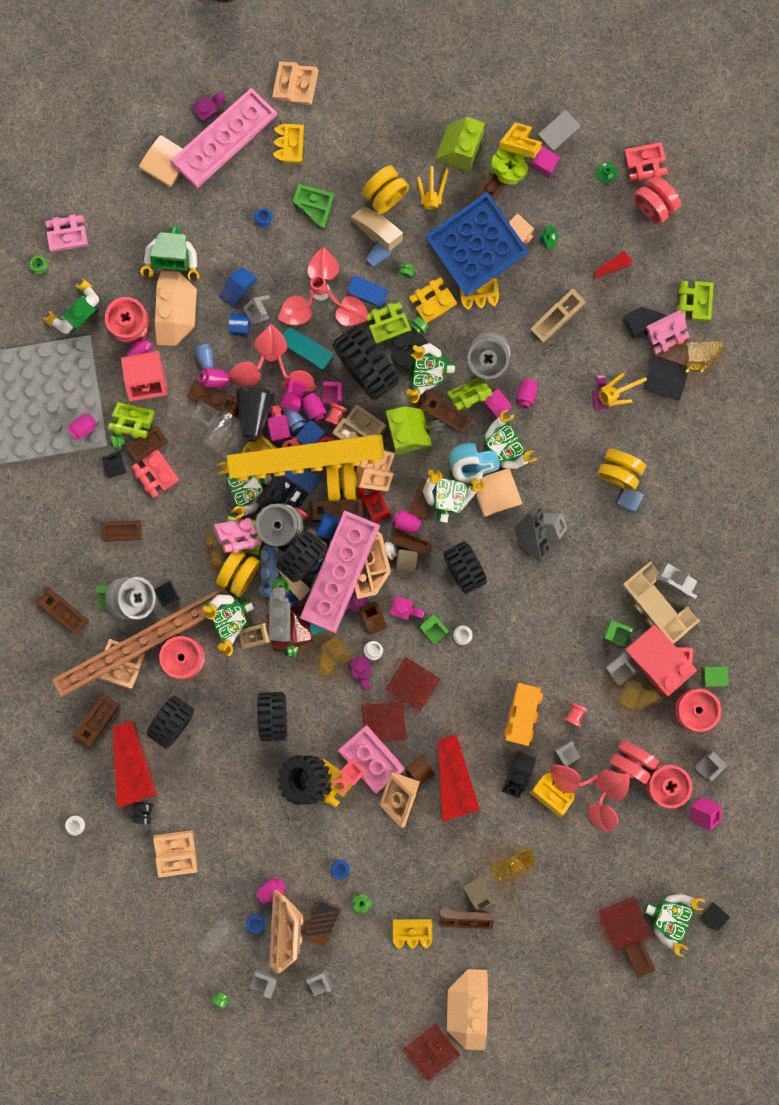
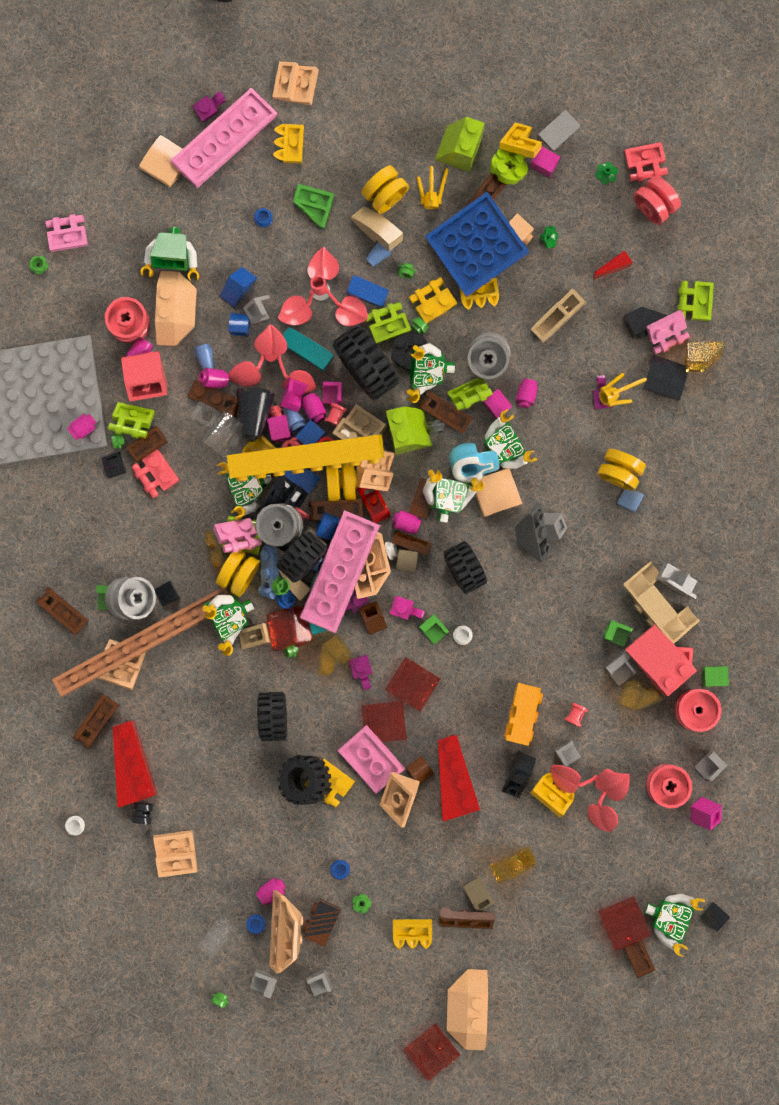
(78, 312): torso -> none
(121, 531): reddish brown plate -> none
(170, 722): black tyre -> none
(172, 651): coral wheel -> none
(279, 616): light grey hinge -> none
(351, 773): coral plate -> none
(373, 650): white plate -> none
(634, 761): coral wheel -> none

